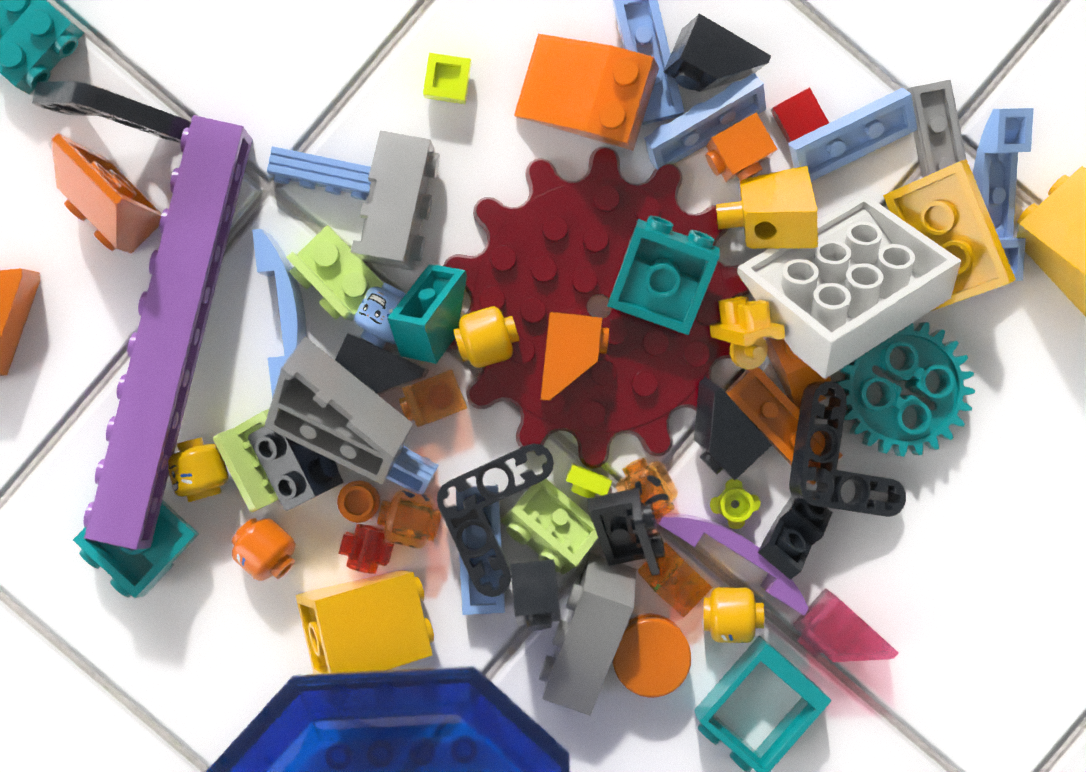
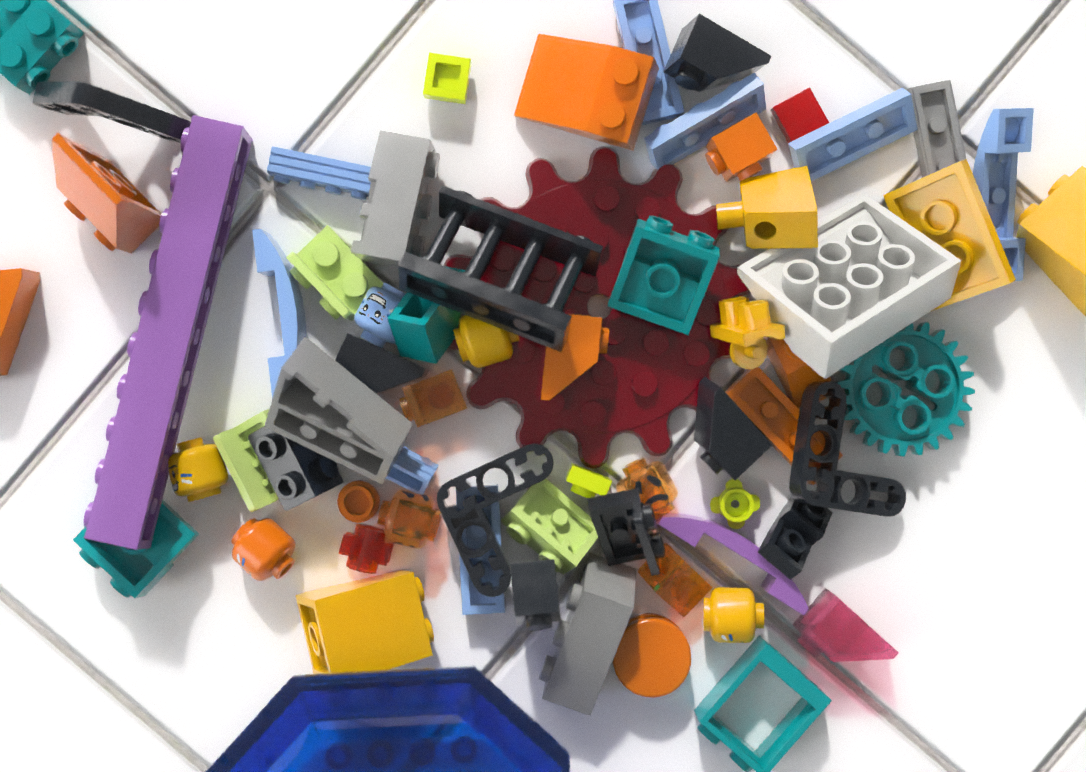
(486, 302): none -> black fence

